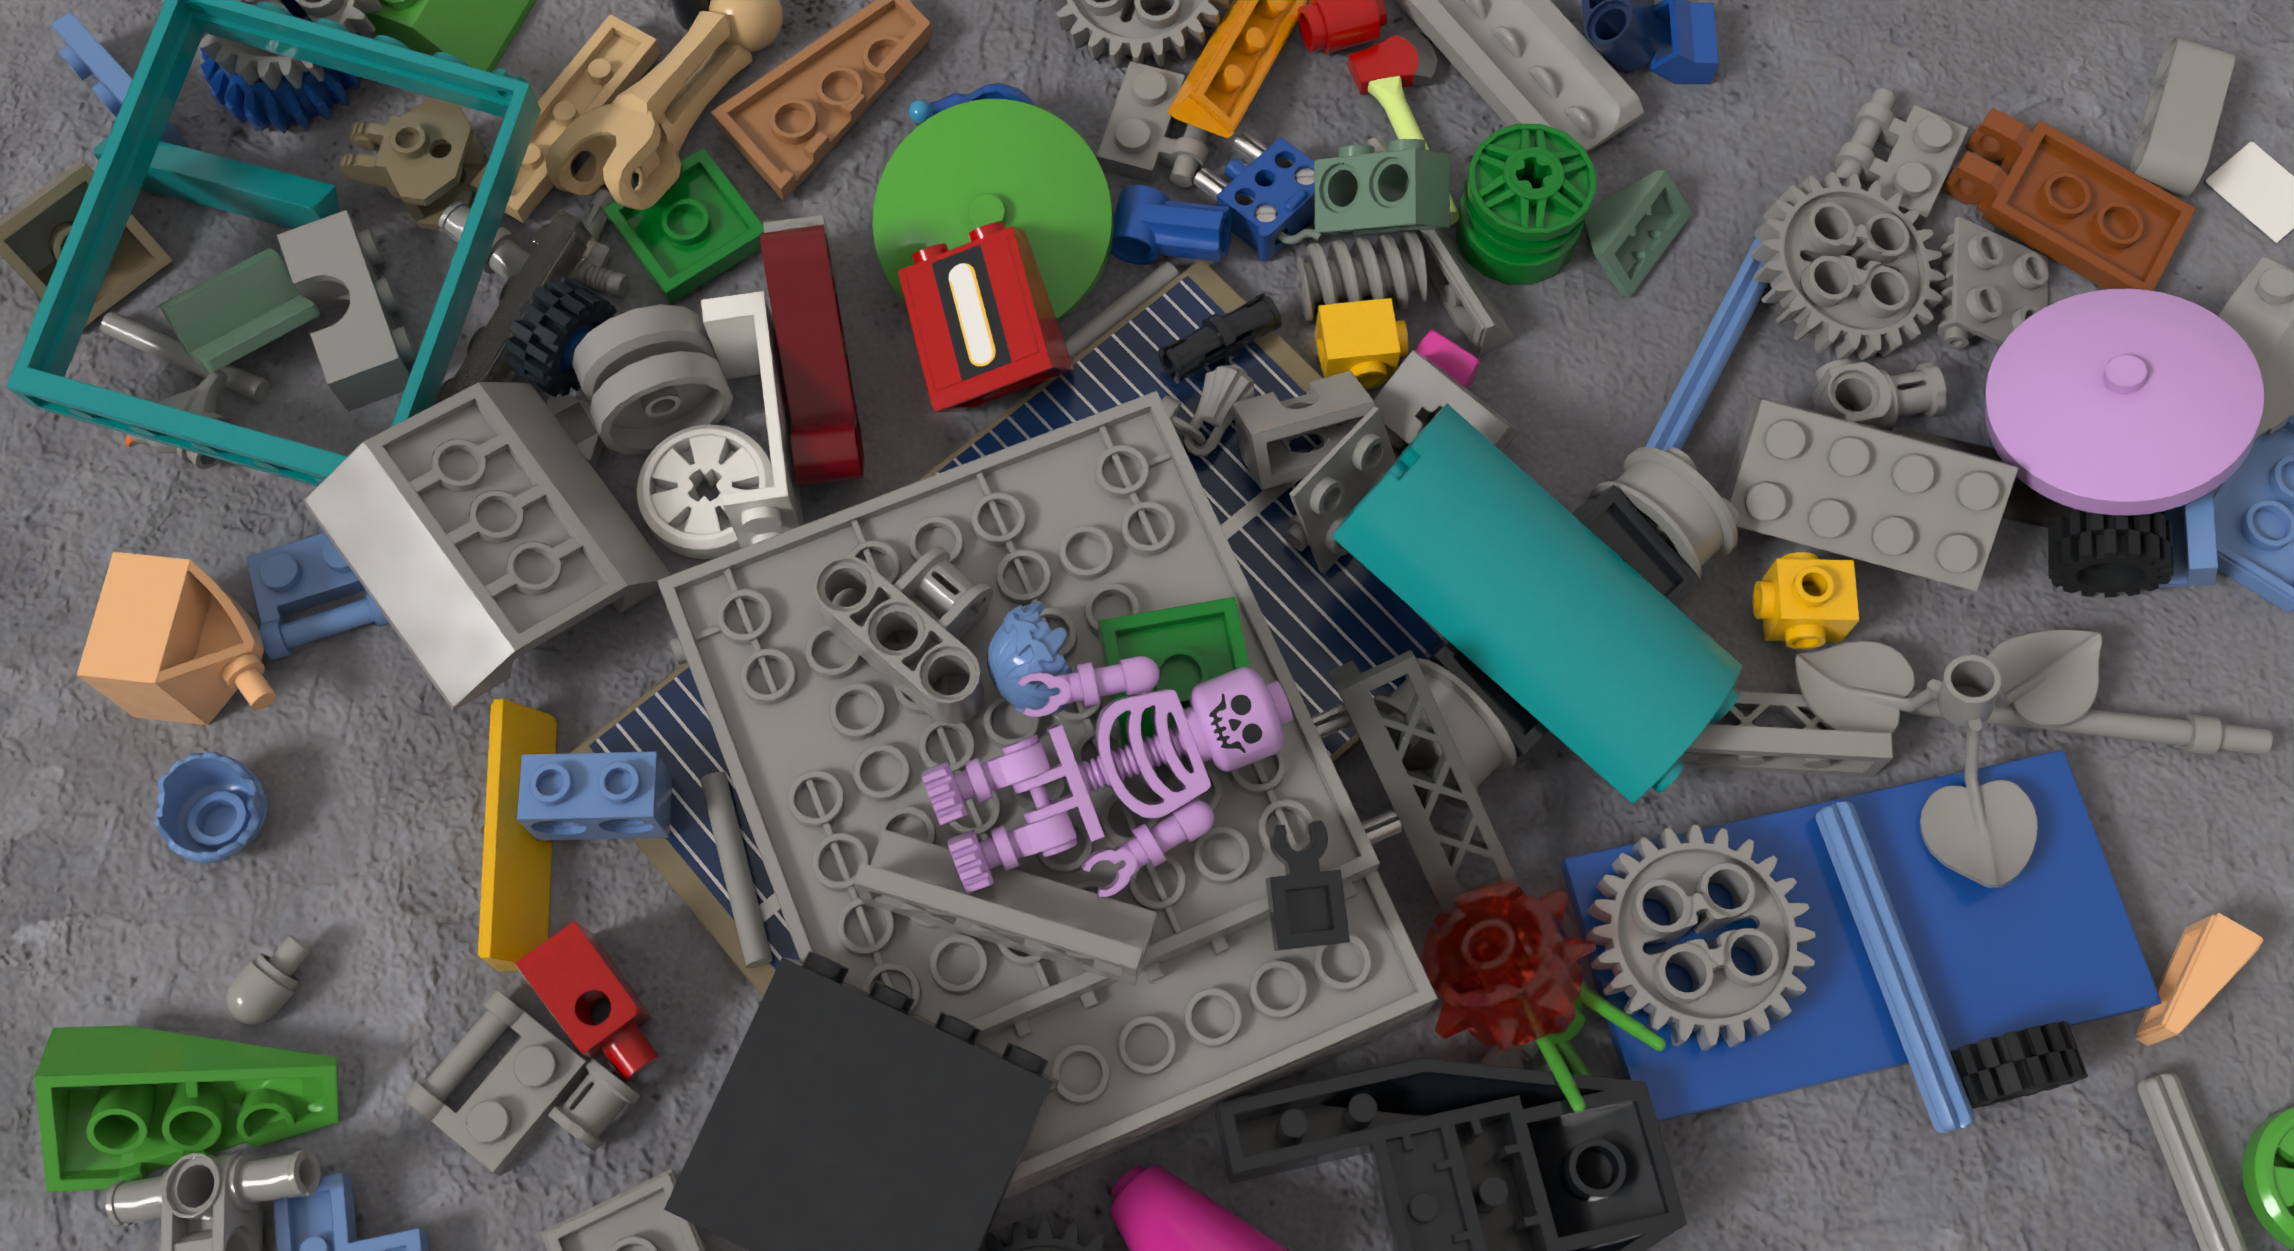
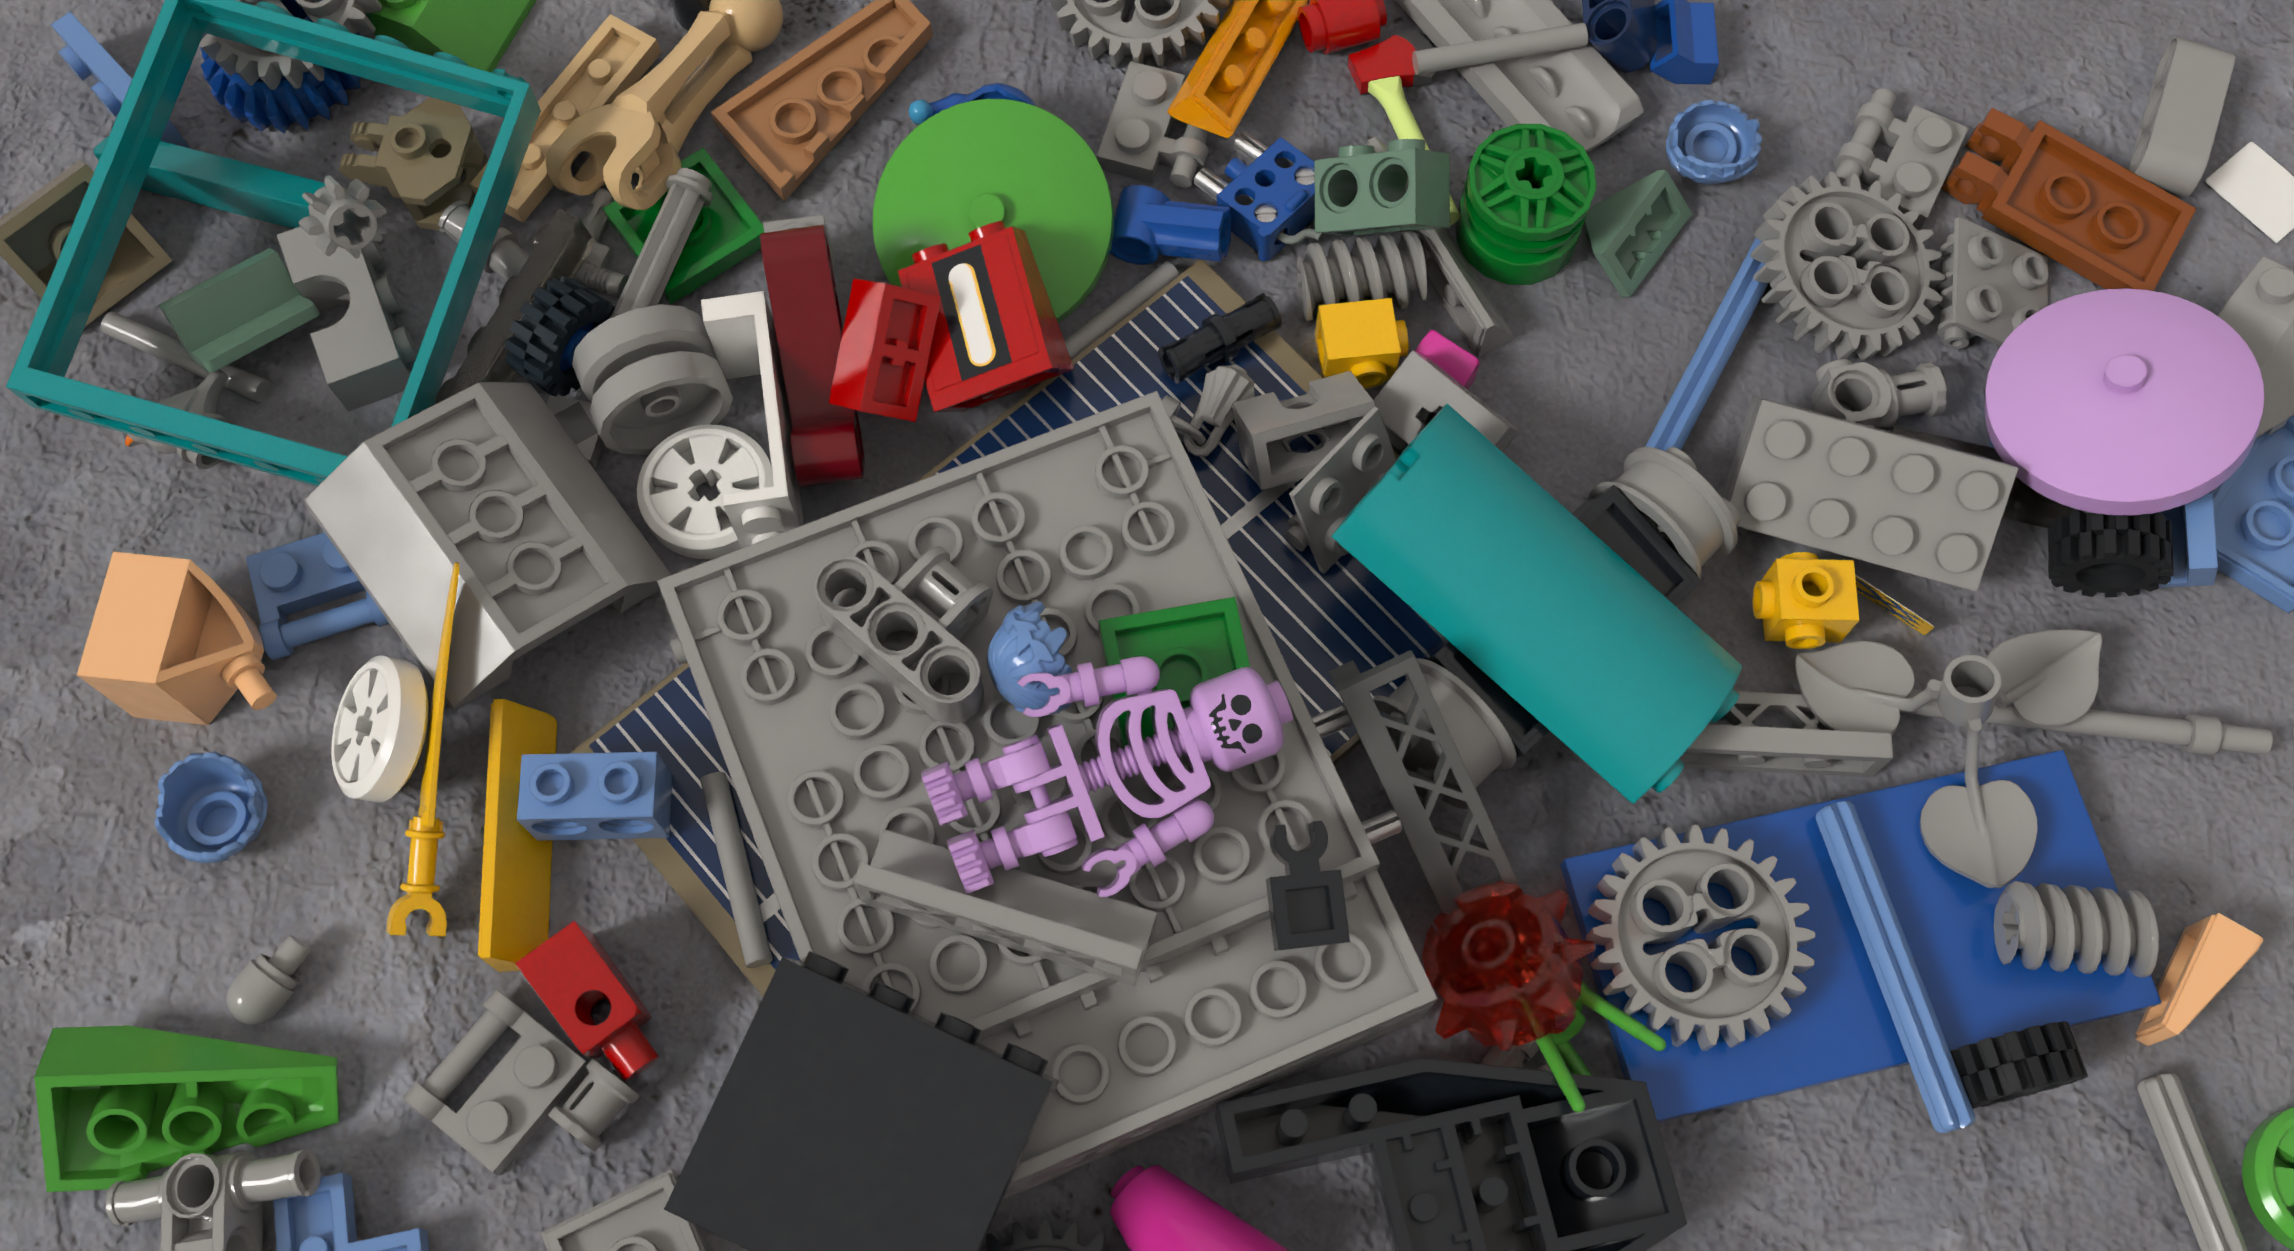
(326, 211): none -> light grey gear
(379, 729): none -> white wheel
(426, 827): none -> yellow sword
(666, 240): none -> light grey axle
(884, 349): none -> red hinge
(1500, 48): none -> light grey bar
(1713, 143): none -> medium blue hair
(1892, 606): none -> yellow sticker
(2079, 925): none -> light grey piece

